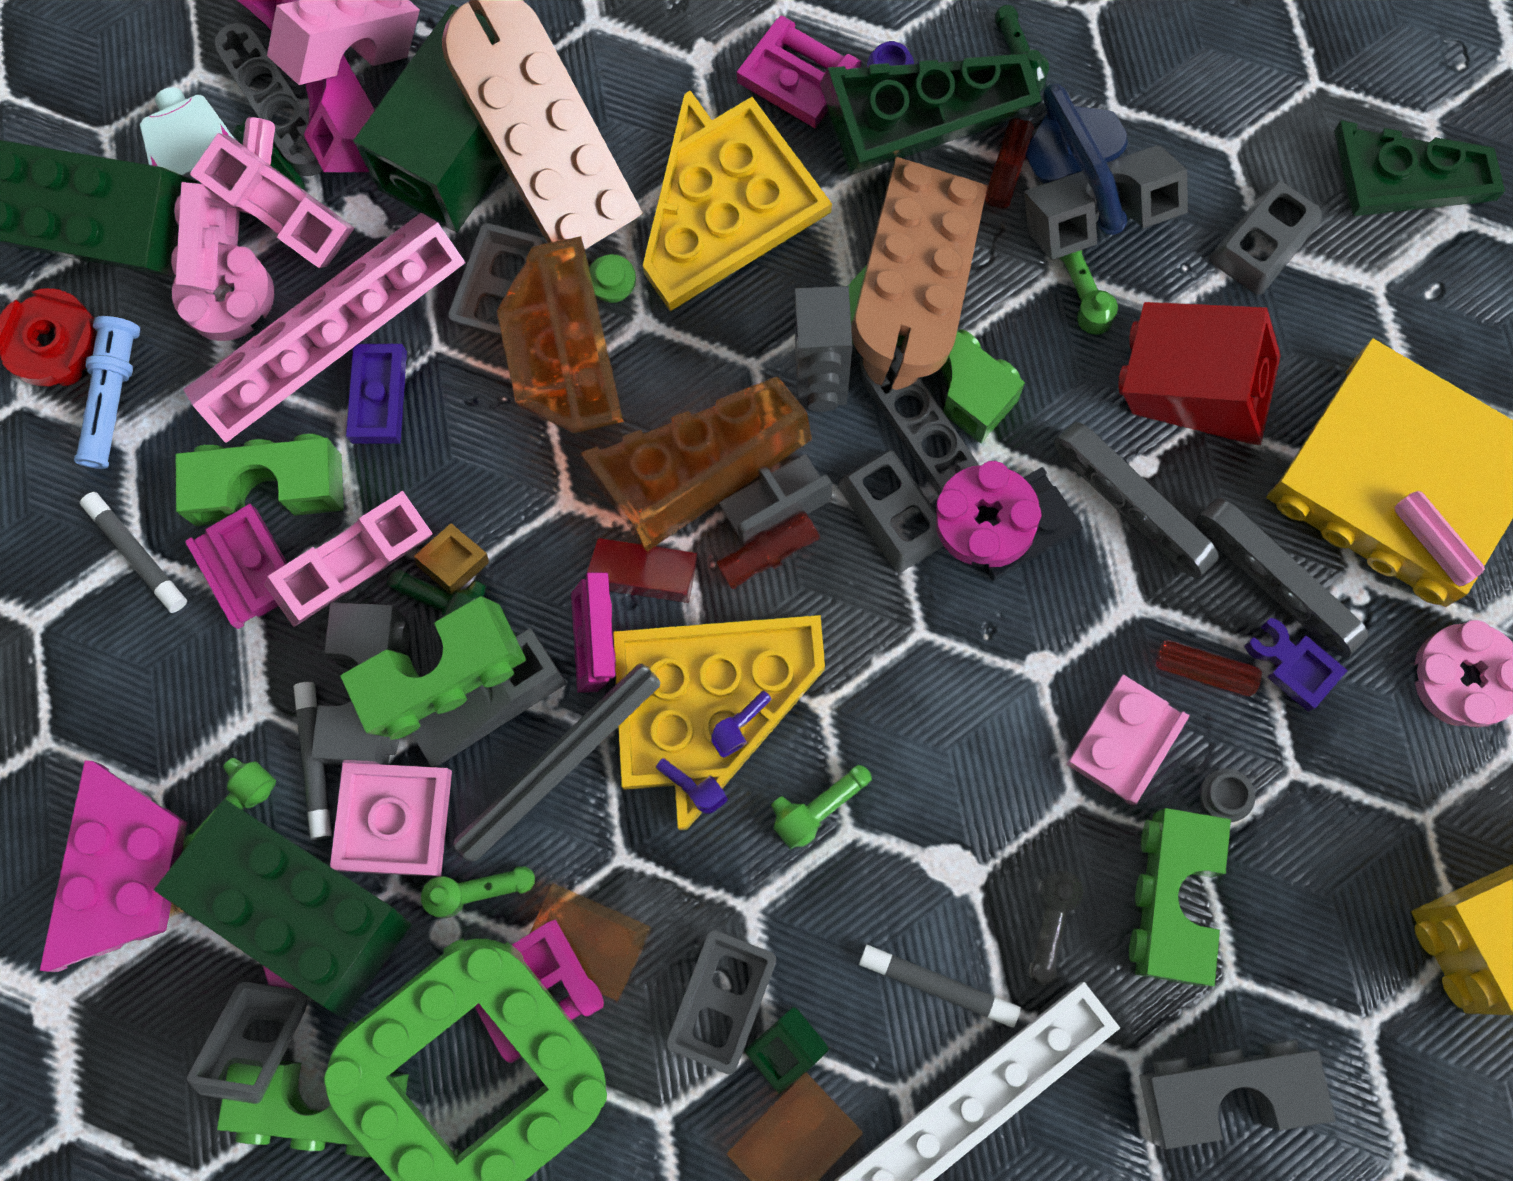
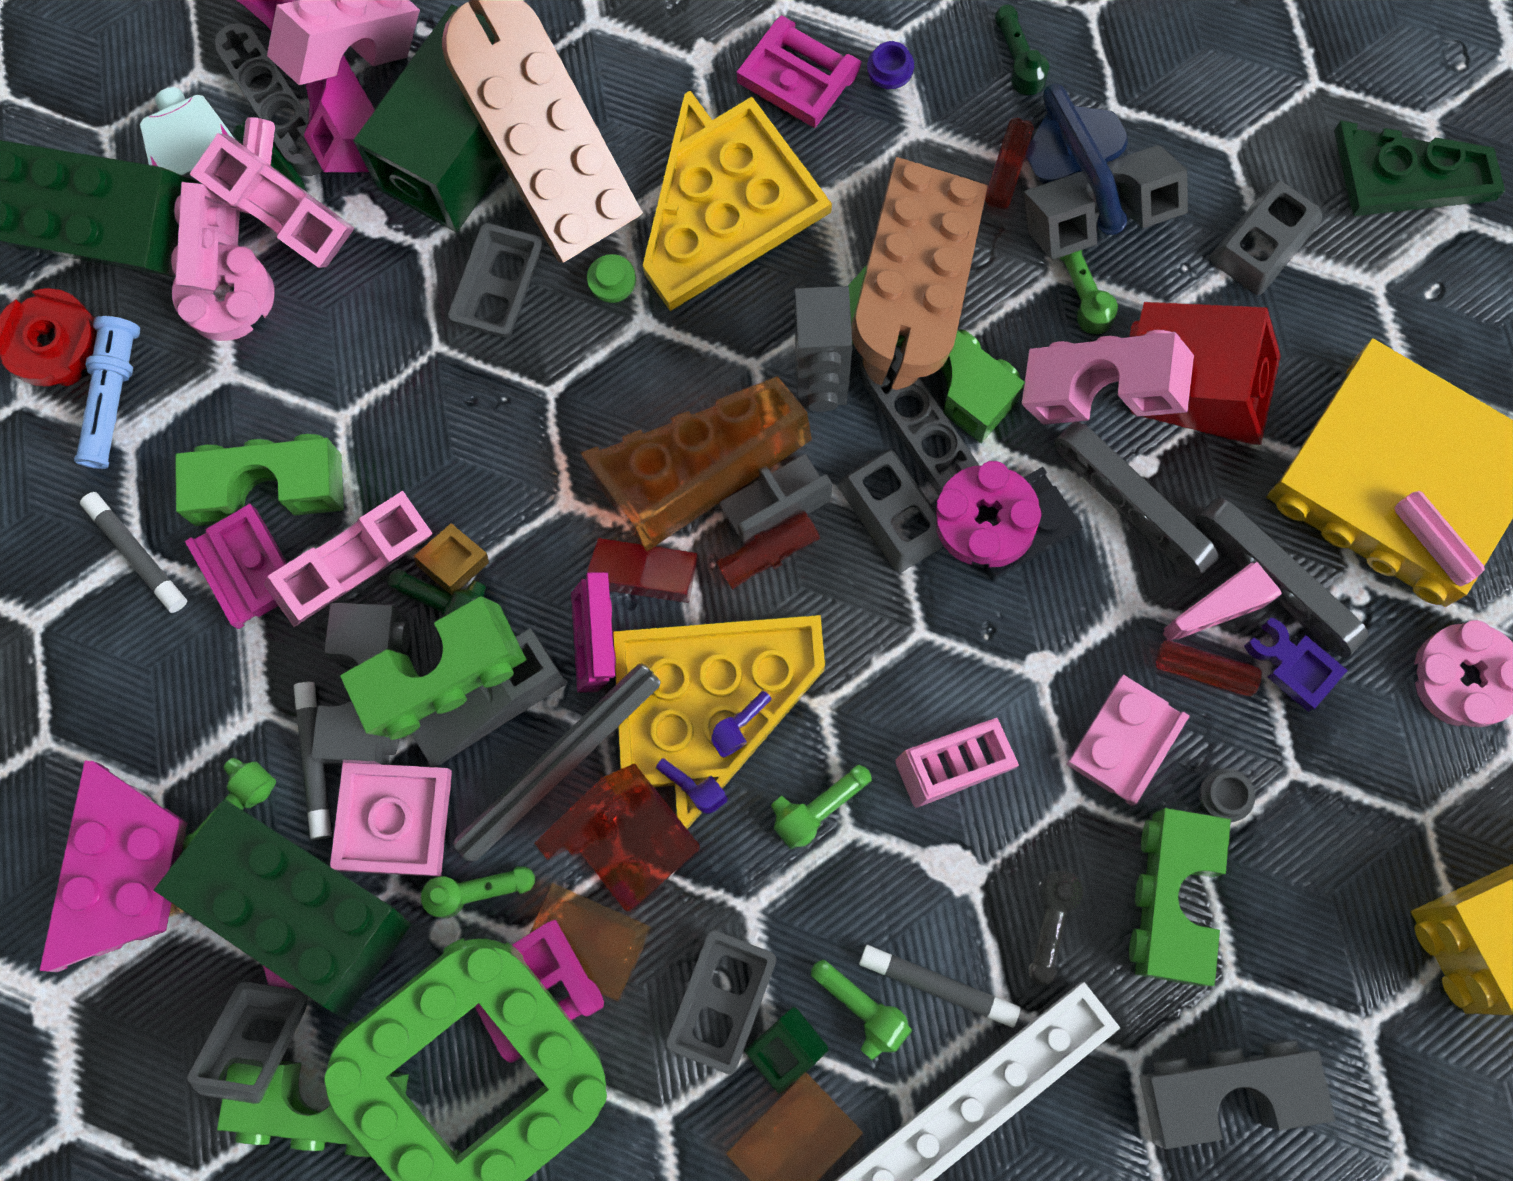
(324, 326): bright pink brick -> none
(376, 394): dark purple plate -> none
(559, 340): clear orange wedge -> none
(623, 835): none -> clear red bracket
(883, 1026): none -> bright green piece
(917, 106): dark green wedge -> none
(917, 779): none -> bright pink slope
(1150, 370): none -> bright pink arch
(1240, 595): none -> bright pink slope

